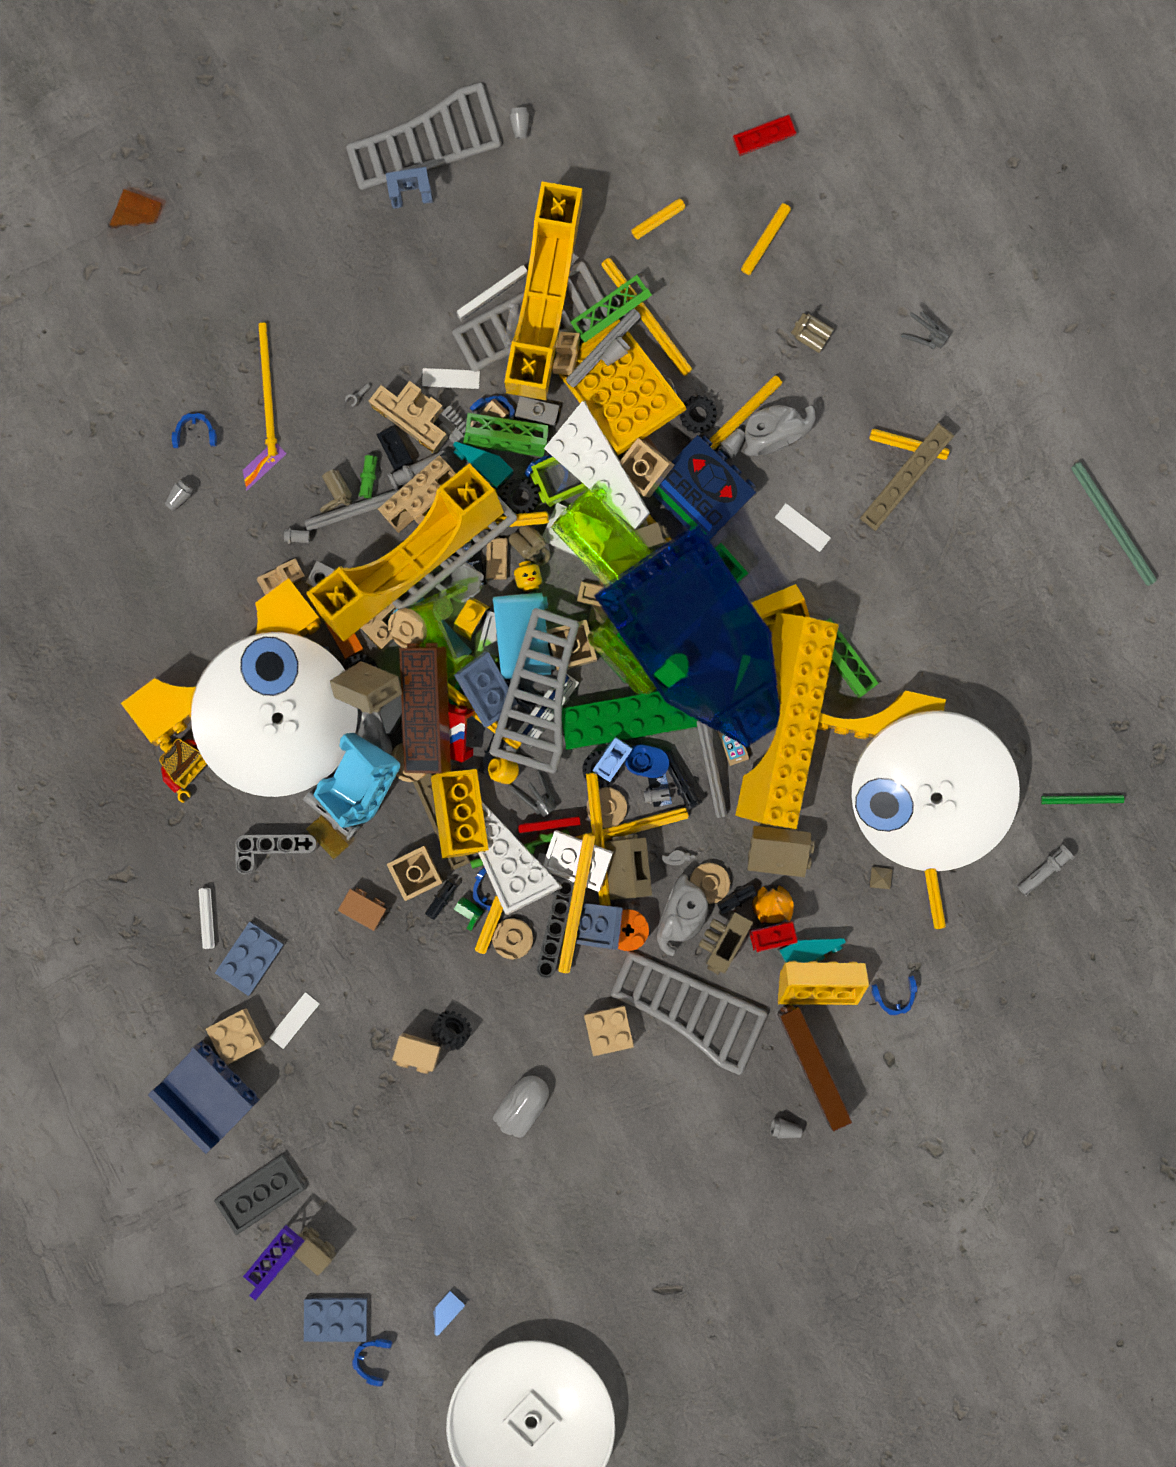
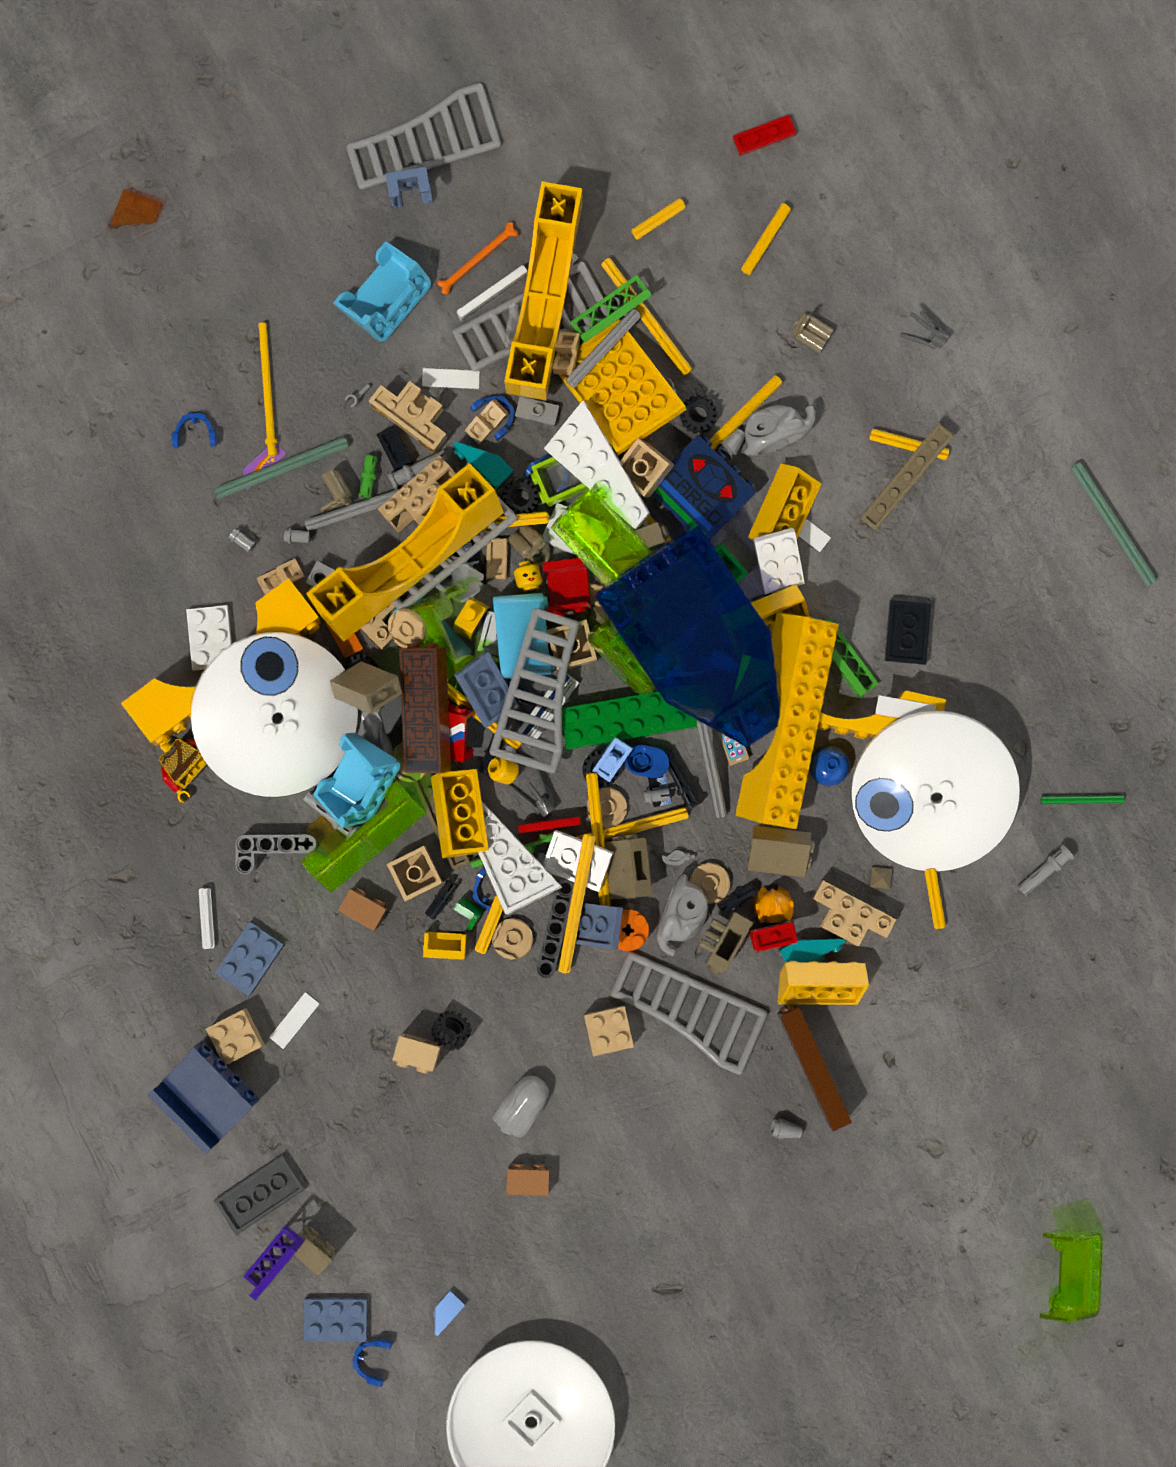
(180, 493): light grey cone -> none
(208, 634): none -> white plate
(242, 540): none -> light grey pin
(281, 467): none -> sand green axle
(367, 841): none -> clear neon green windscreen
(386, 294): none -> medium azure windscreen
(444, 945): none -> yellow panel
(448, 426): light grey piece -> none
(505, 439): bright green fence -> none
(508, 232): none -> orange piece
(519, 120): light grey cone -> none
(528, 1180): none -> medium nougat brick
(567, 586): none -> red panel
(615, 351): light grey cone -> none
(673, 669): green tile -> none
(779, 560): none -> white plate
(786, 502): none -> yellow slope
(829, 765): none -> blue cylinder
(850, 916): none -> tan piece
(900, 708): none -> white sticker
(907, 632): none -> black plate
(913, 988): blue piece -> none
(1078, 1276): none -> clear neon green windscreen

